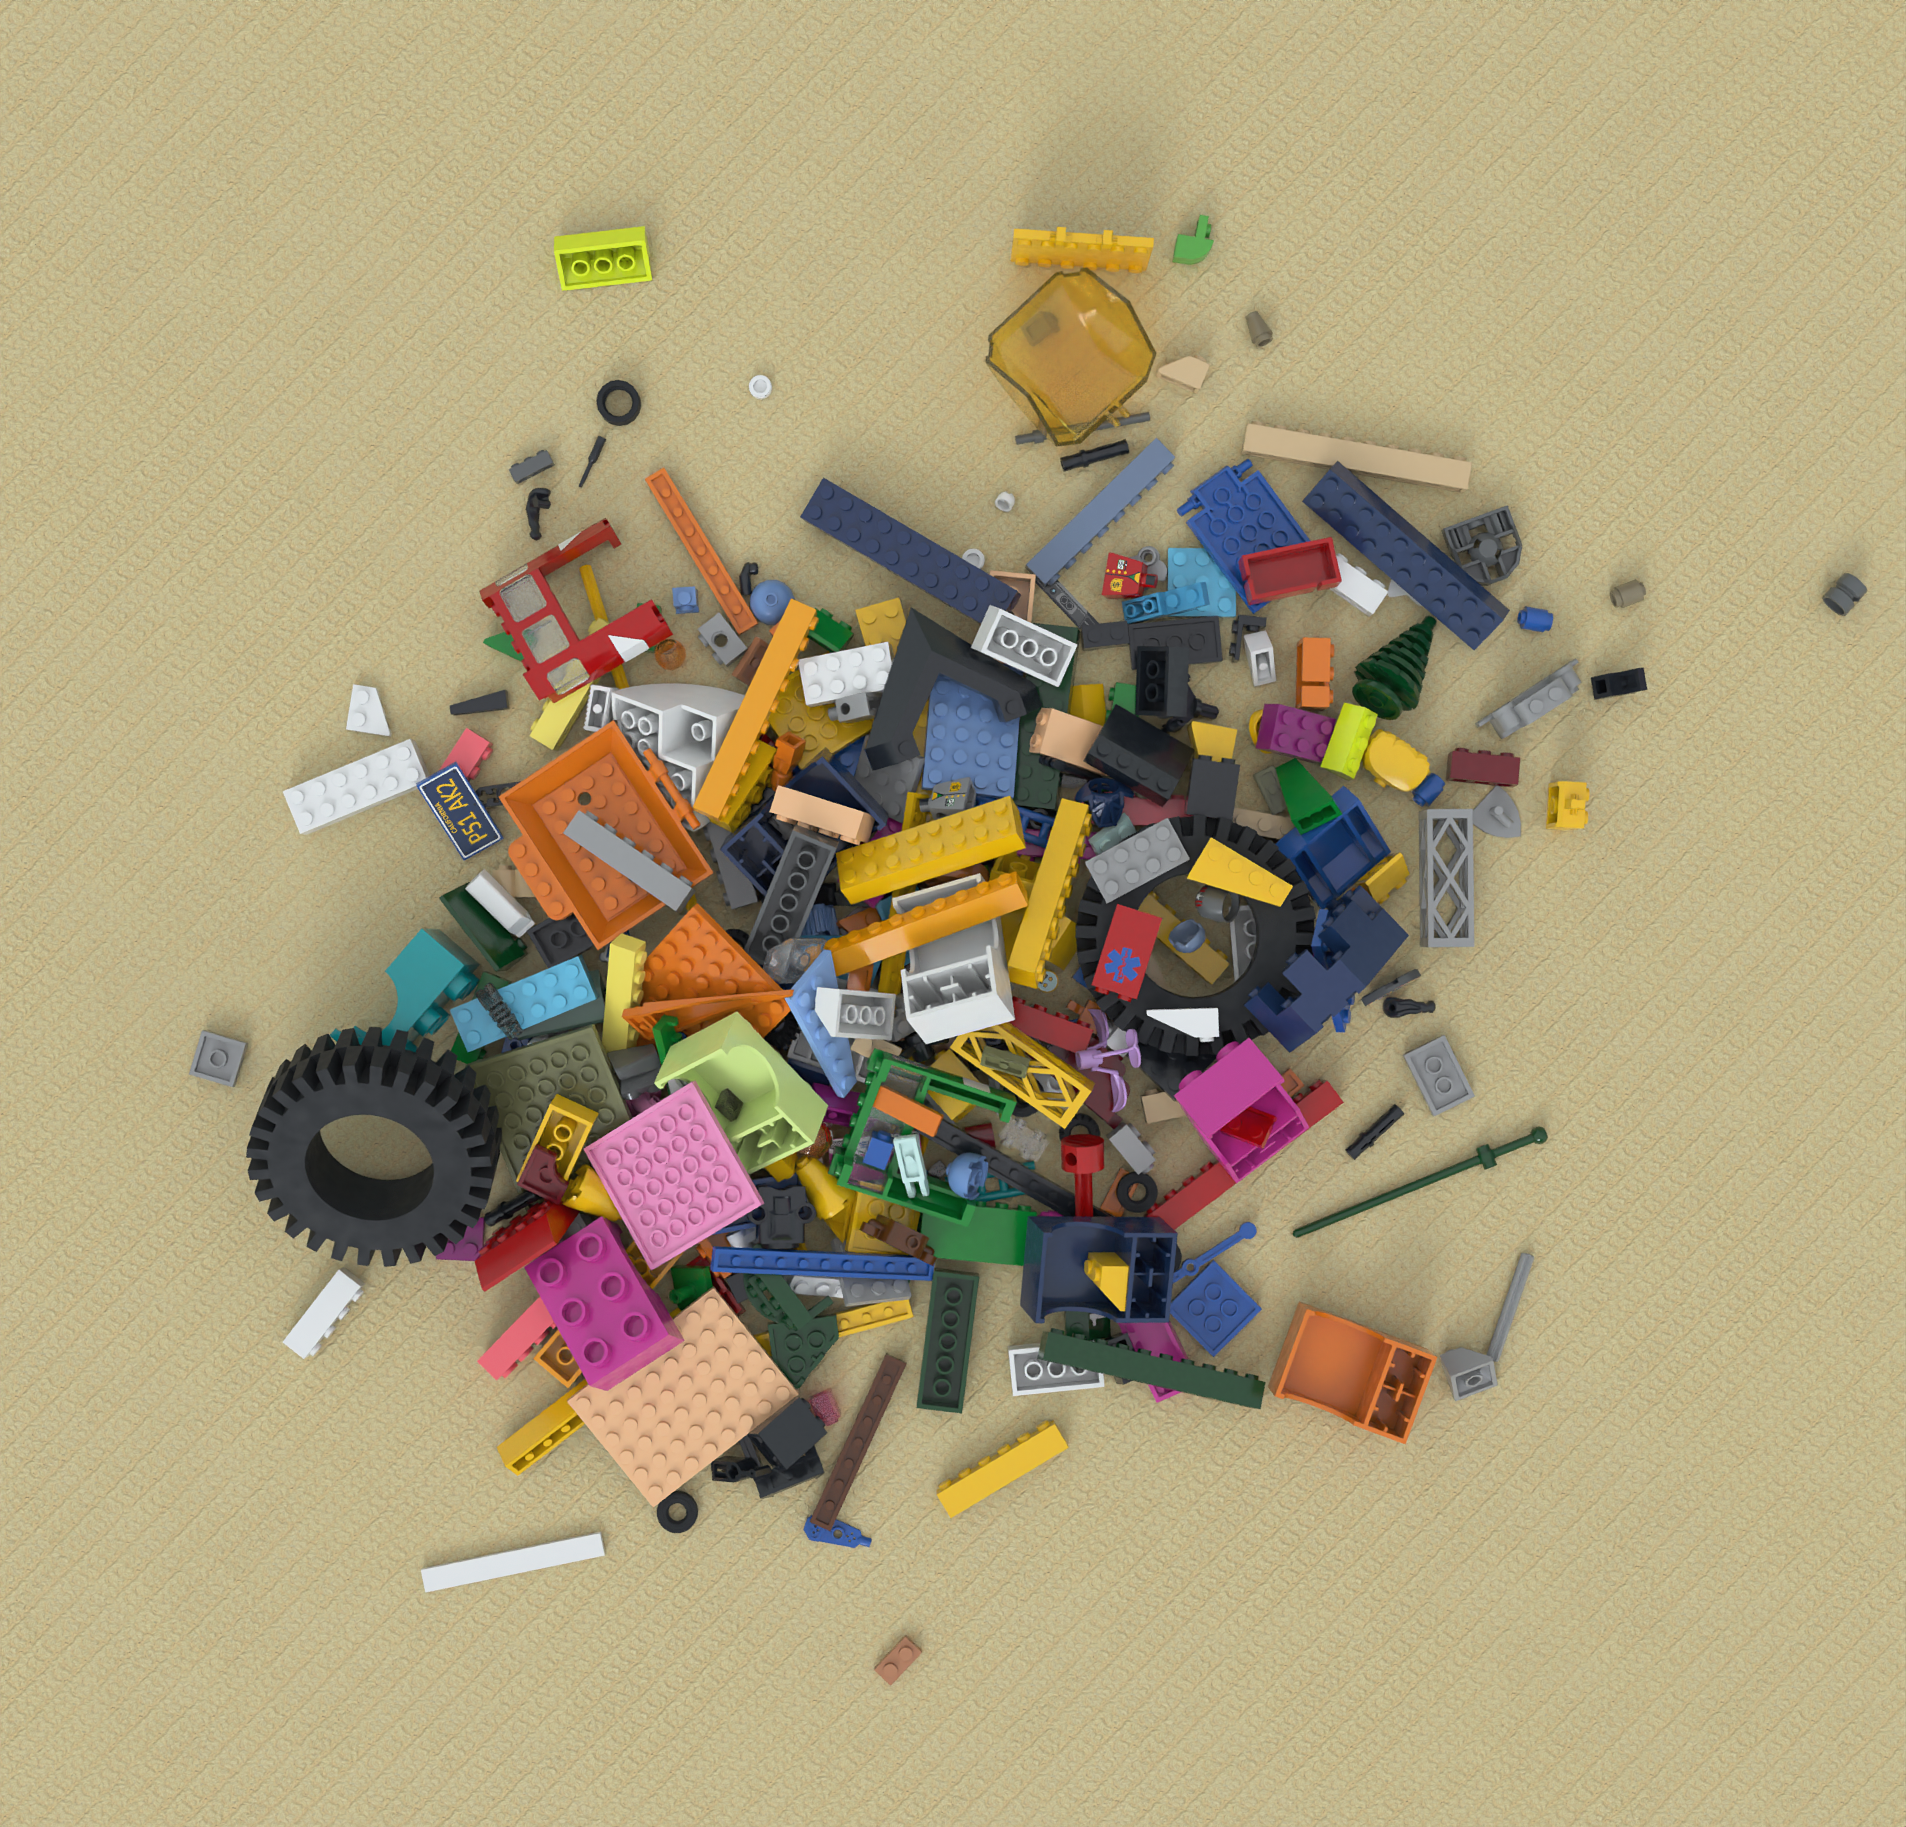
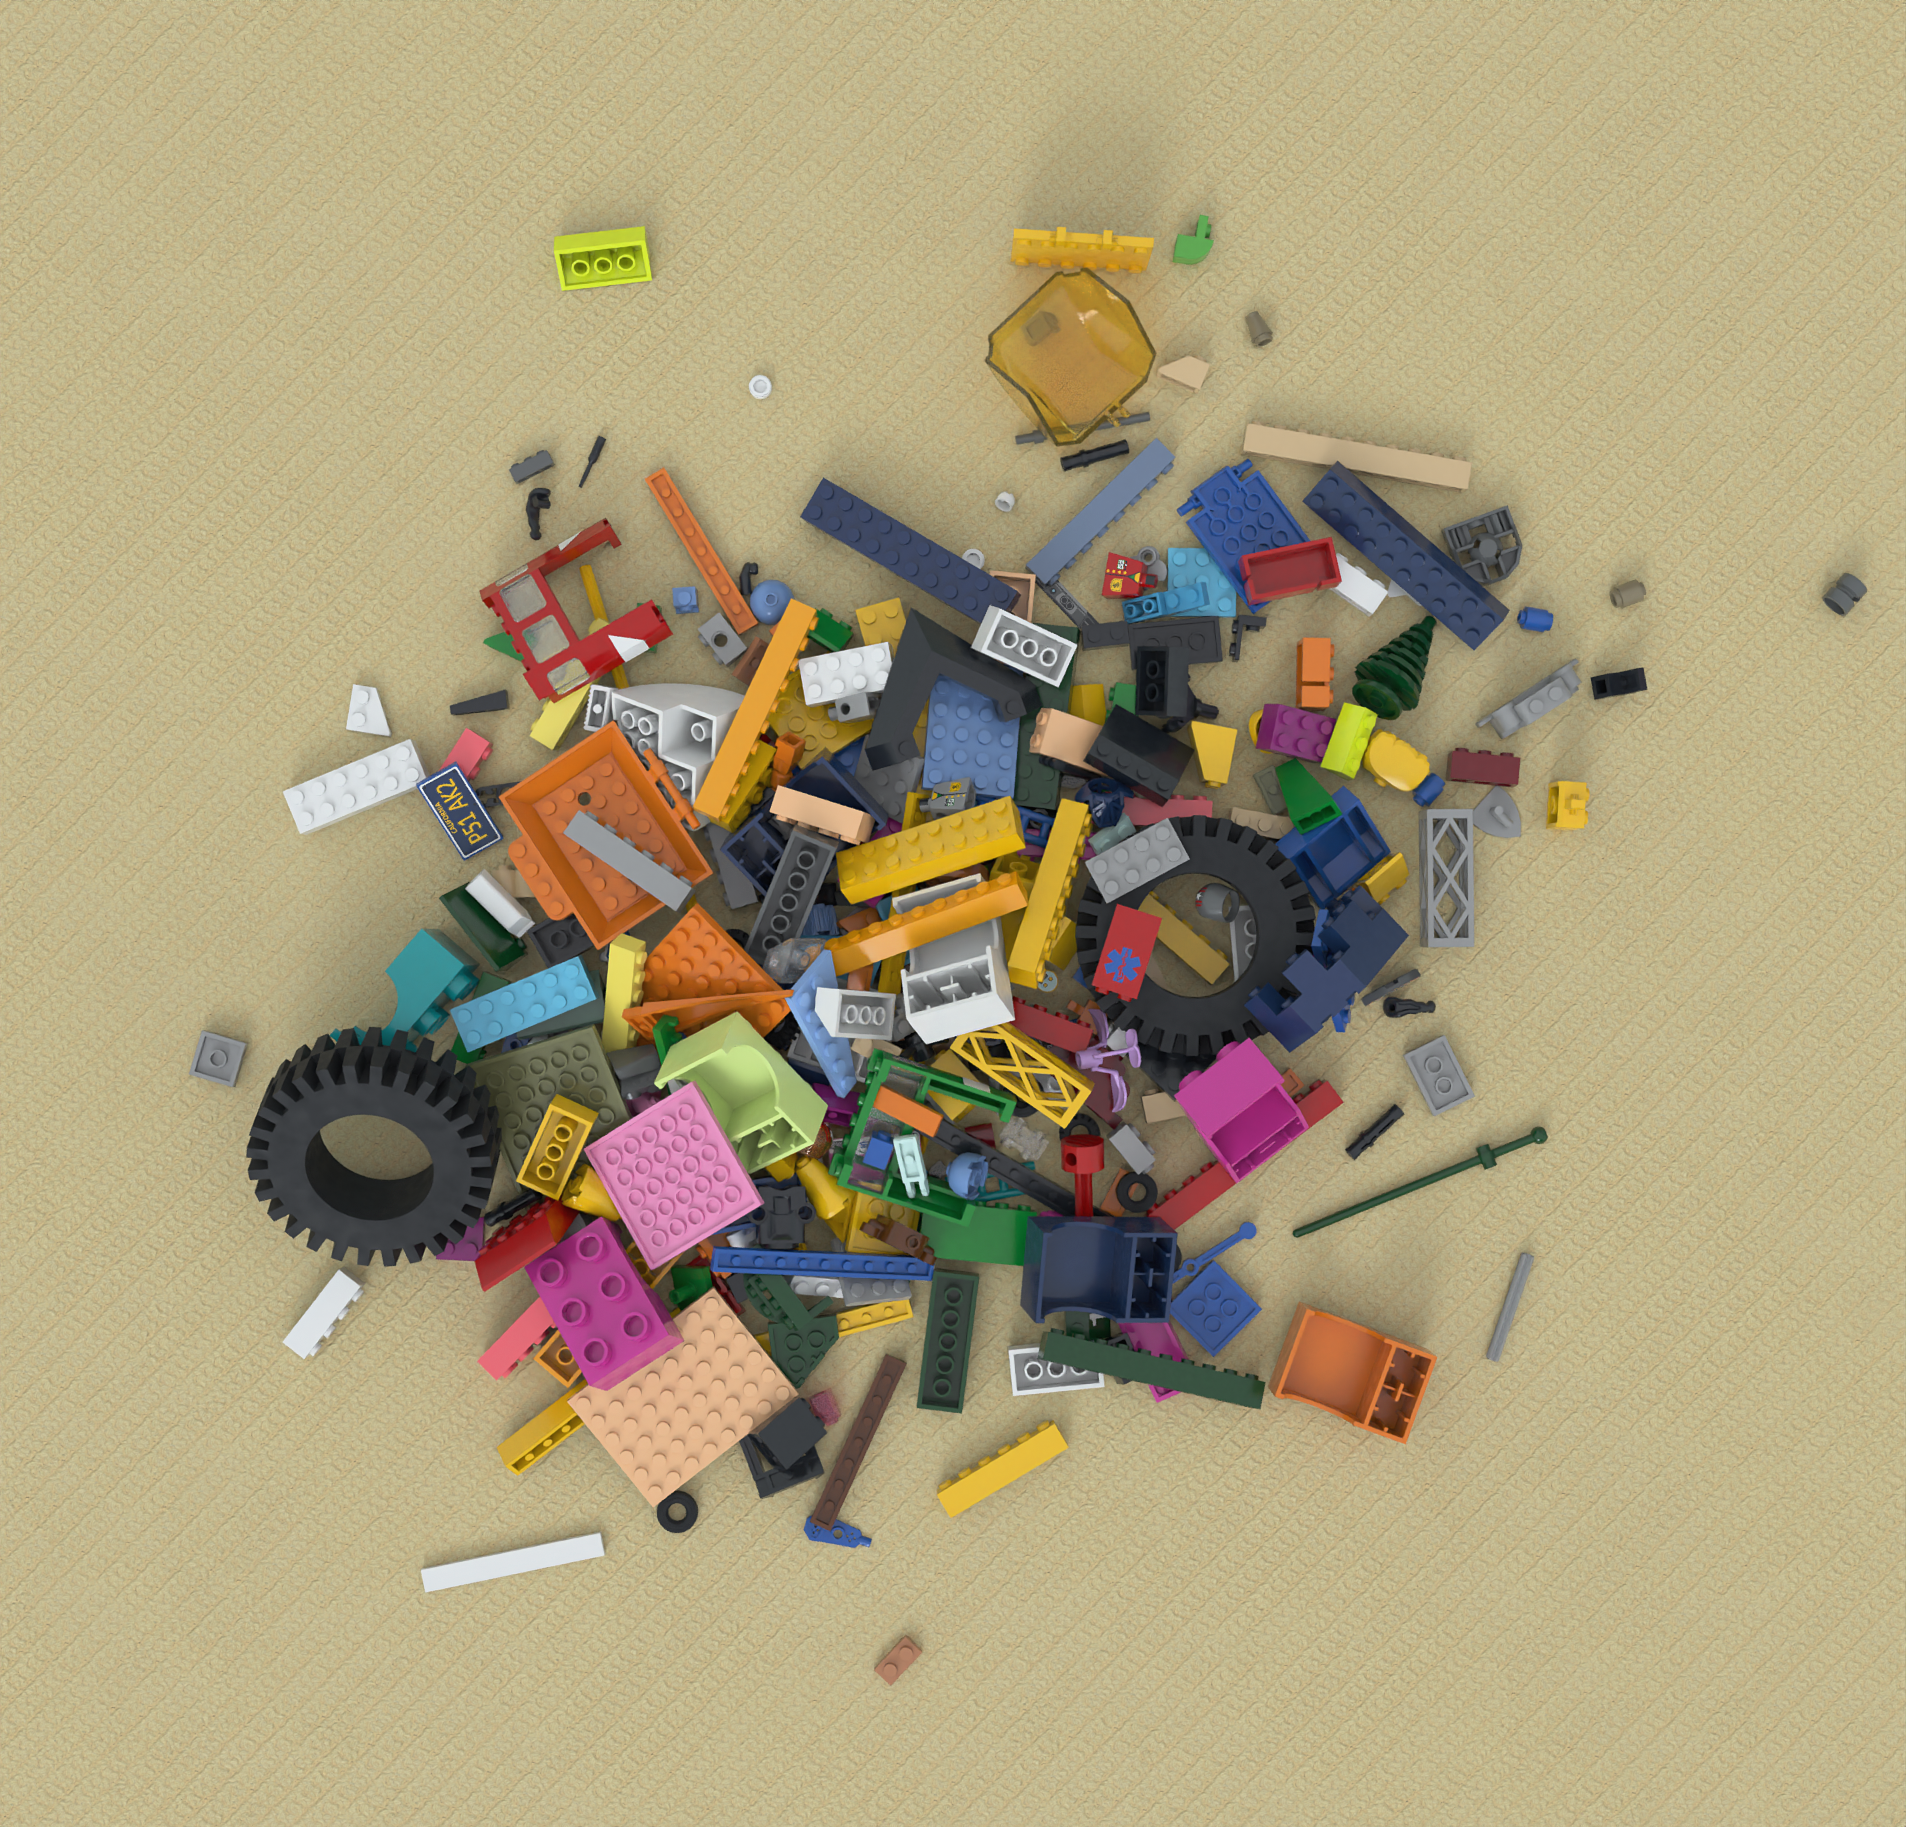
(499, 1011): clear smoke hinge -> none
(542, 1176): dark red tile -> none
(618, 385): black tyre -> none
(670, 654): clear orange piece -> none
(729, 1105): clear smoke plate -> none
(736, 1469): black piece -> none
(1005, 1061): olive plate -> none
(1109, 1275): yellow slope -> none
(1187, 936): sand blue hair -> none
(1193, 1021): white slope -> none
(1212, 787): black slope -> none
(1232, 872): yellow wedge -> none
(1251, 1127): red plate -> none
(1260, 657): white slope -> none
(1468, 1372): light grey slope -> none

